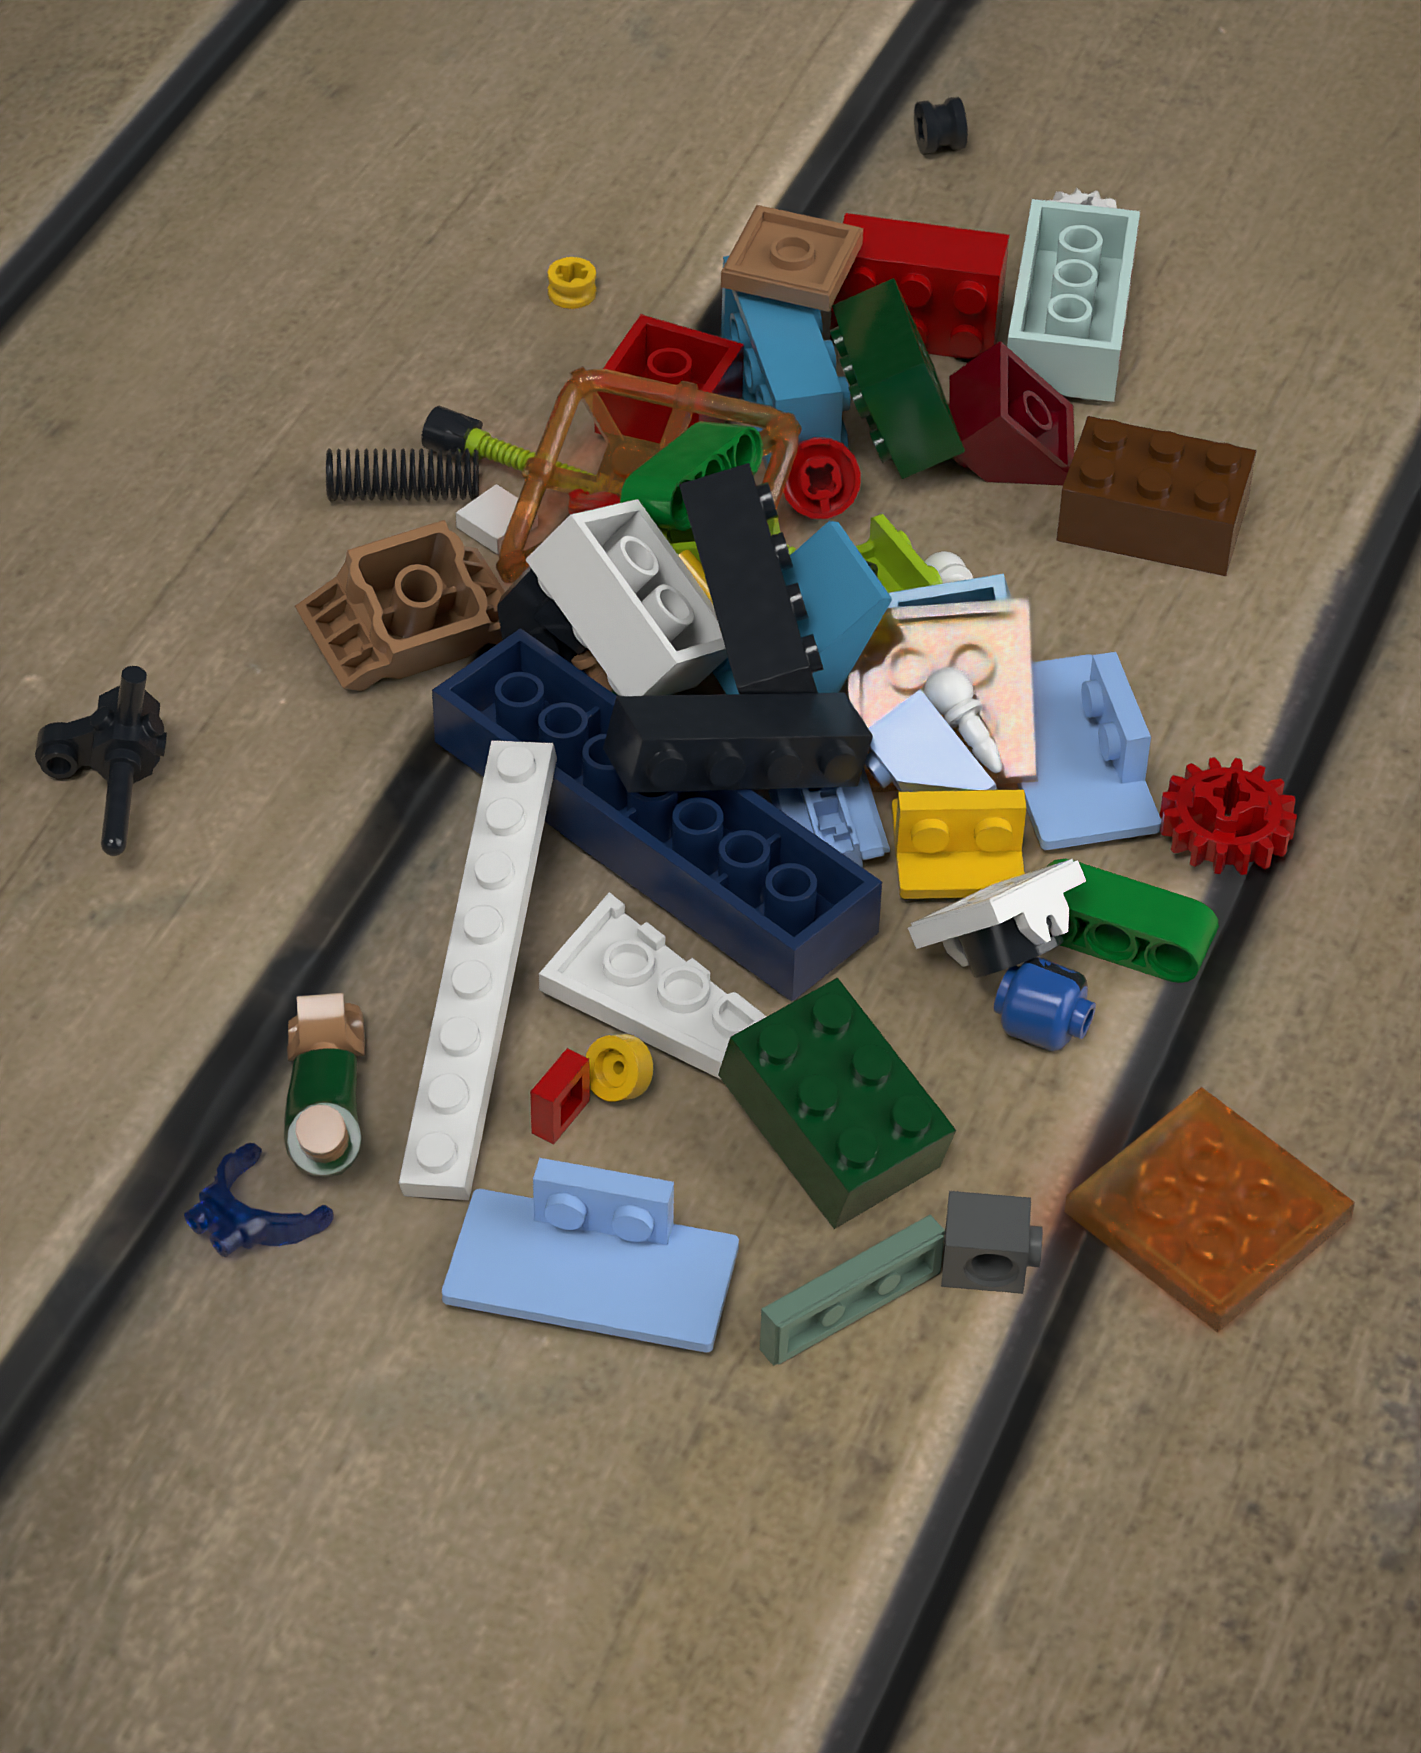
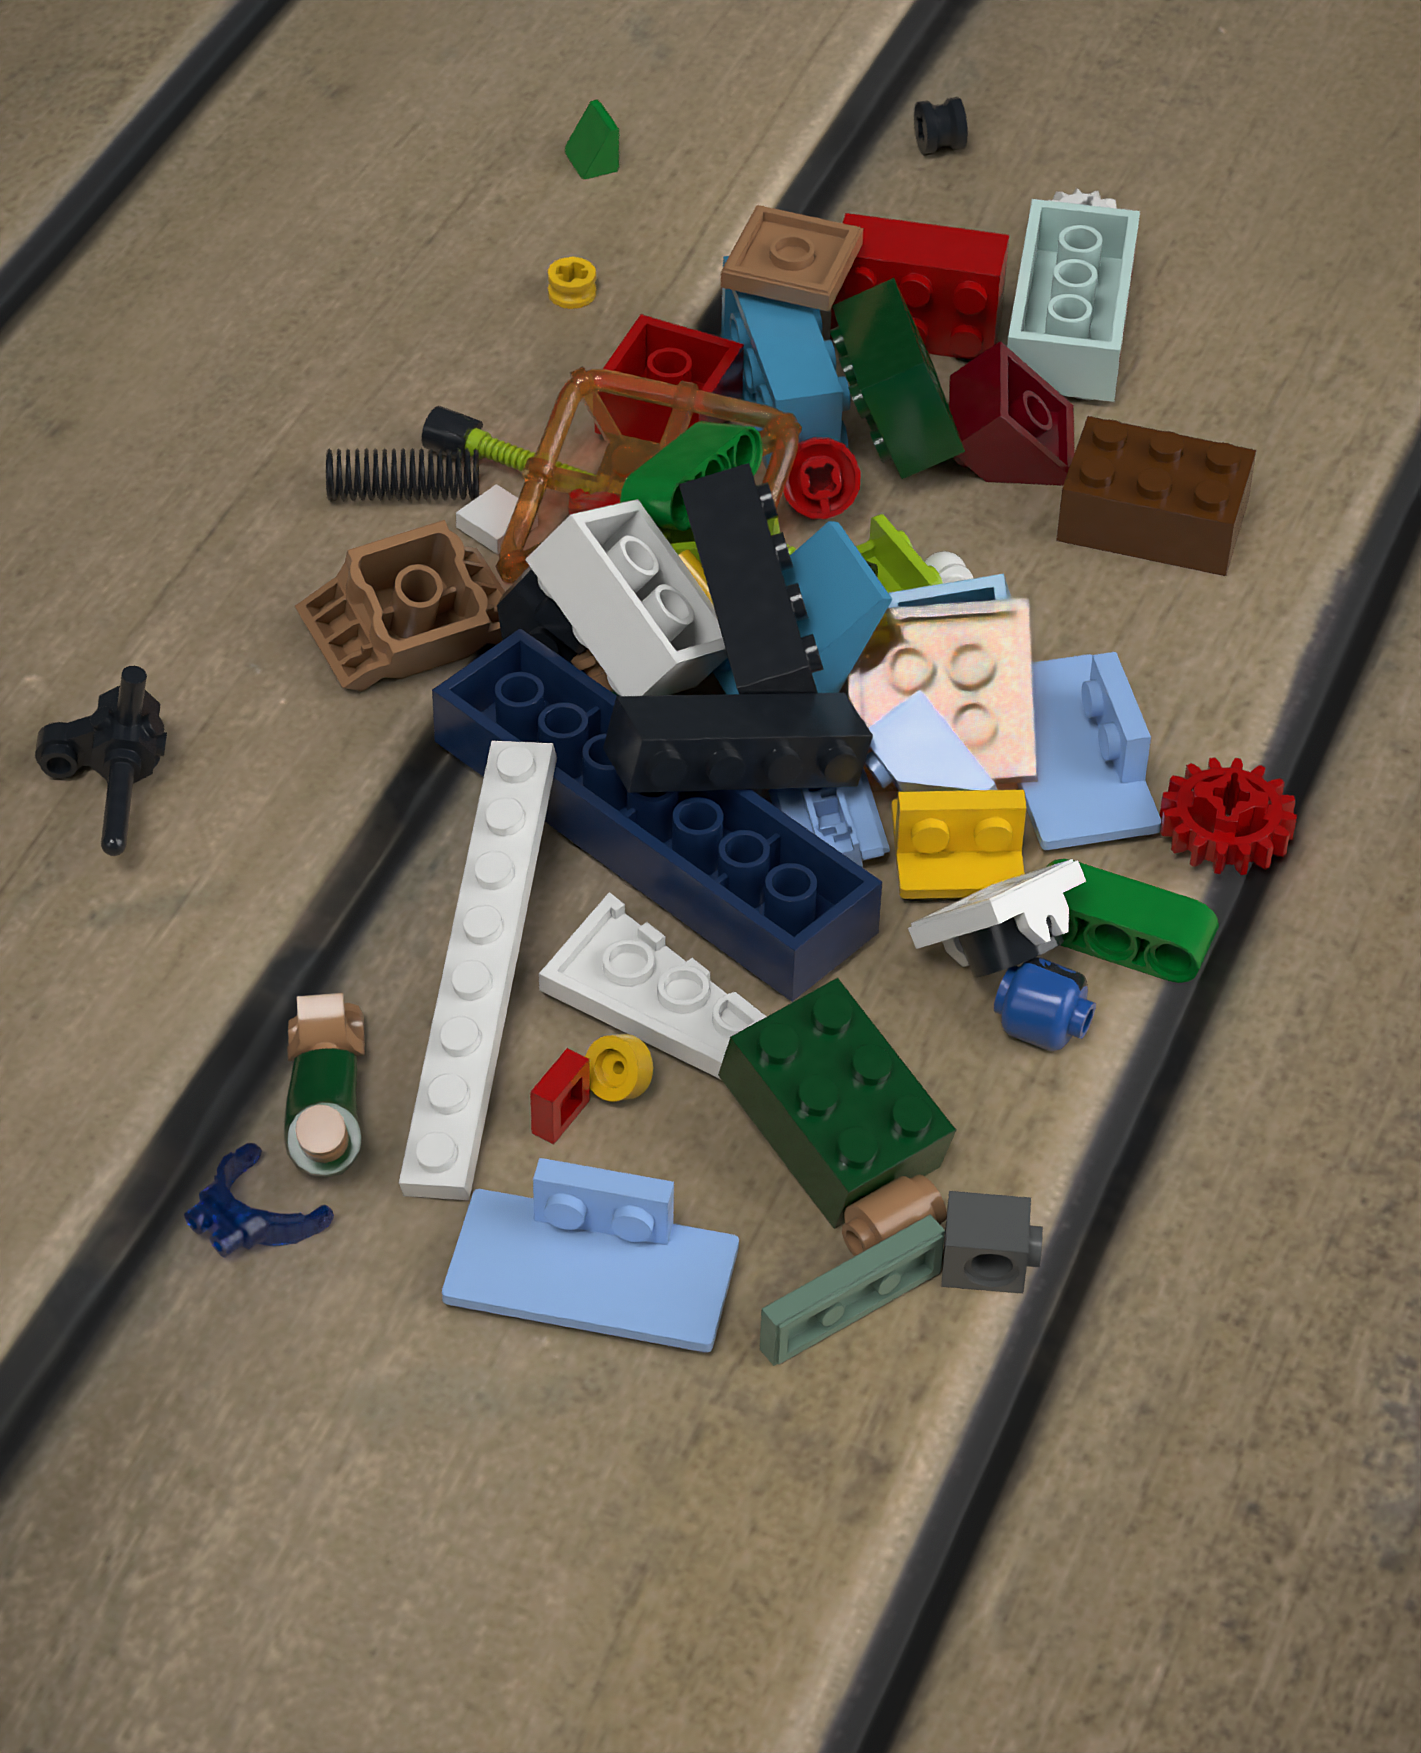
(594, 143): none -> green slope
(890, 1211): none -> medium nougat brick
(952, 695): white bar -> none
(1209, 1208): clear orange plate -> none

